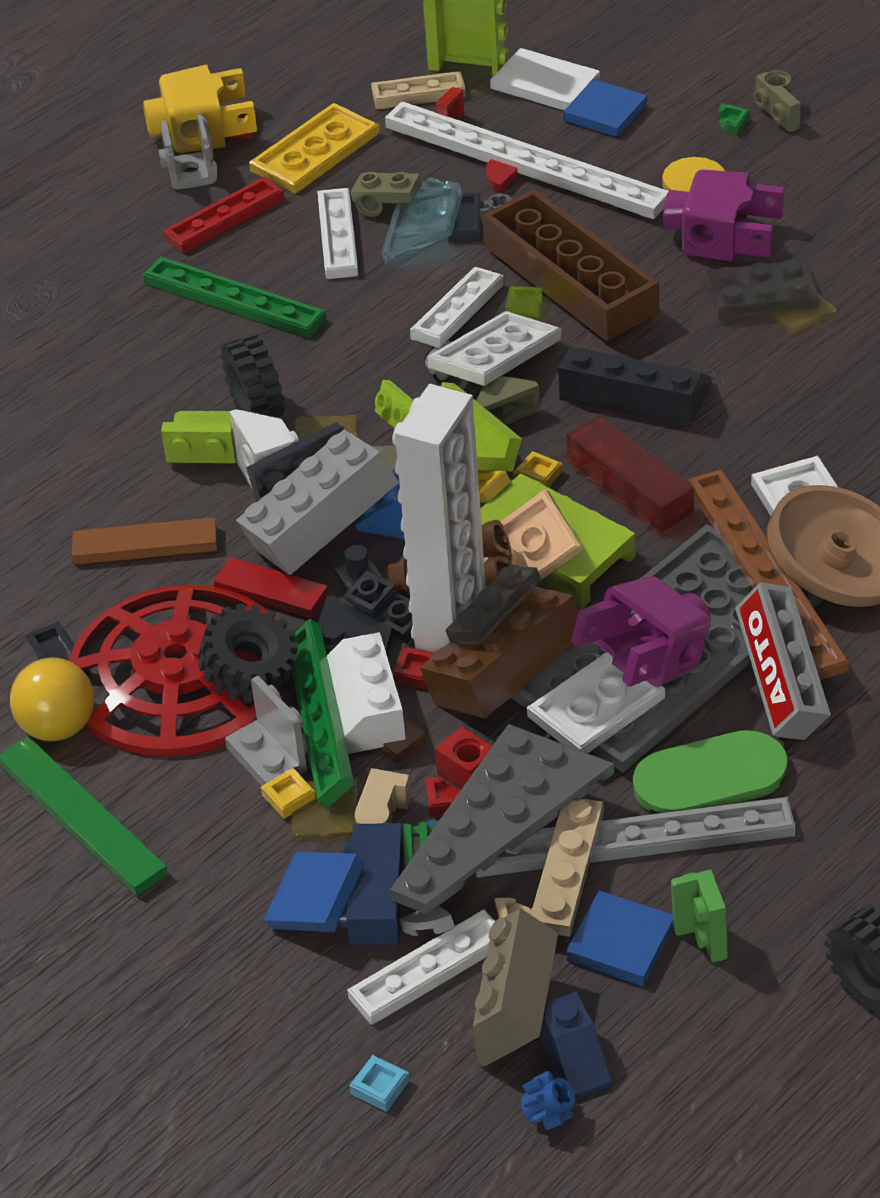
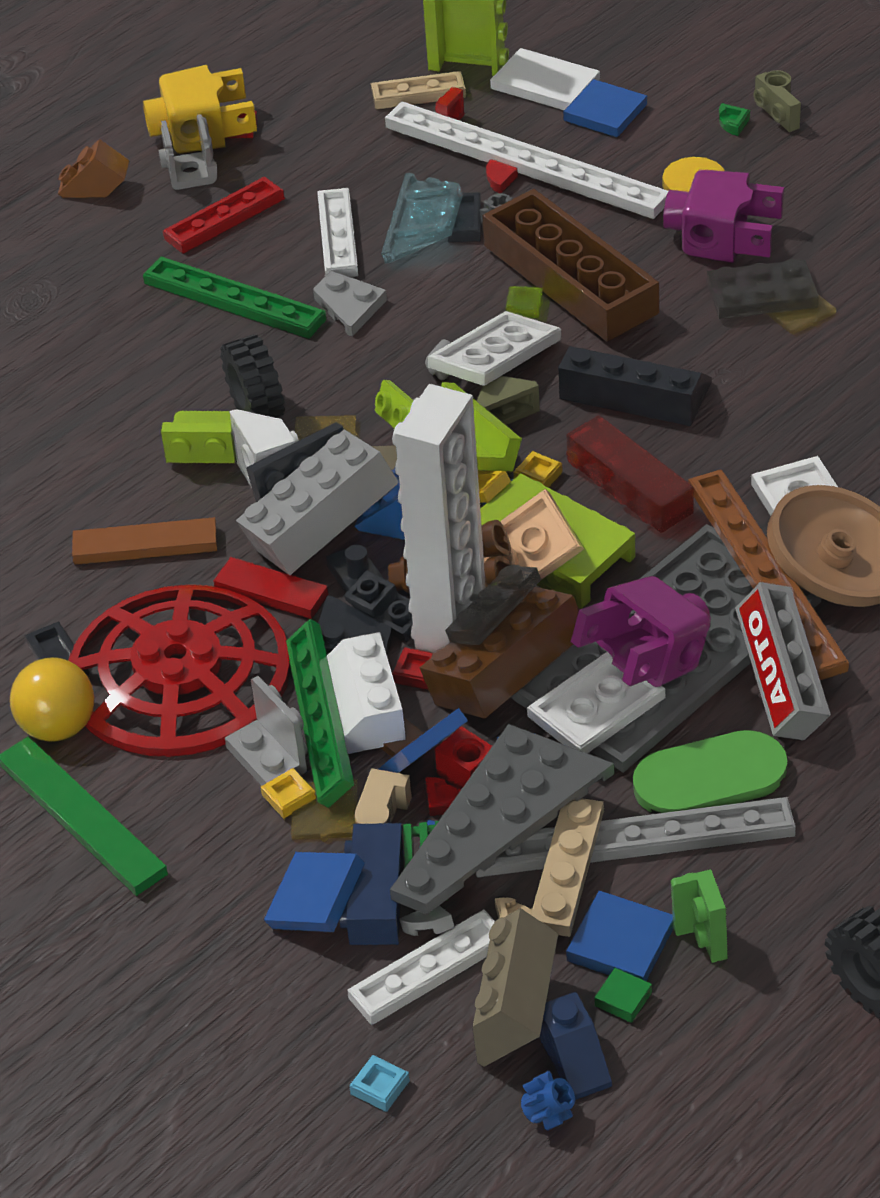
(94, 172): none -> dark orange slope
(251, 632): black tyre -> none
(314, 148): yellow tile -> none
(348, 300): none -> light grey wing
(376, 189): olive plate -> none
(425, 742): none -> blue tile
(456, 307): white tile -> none
(623, 995): none -> green tile

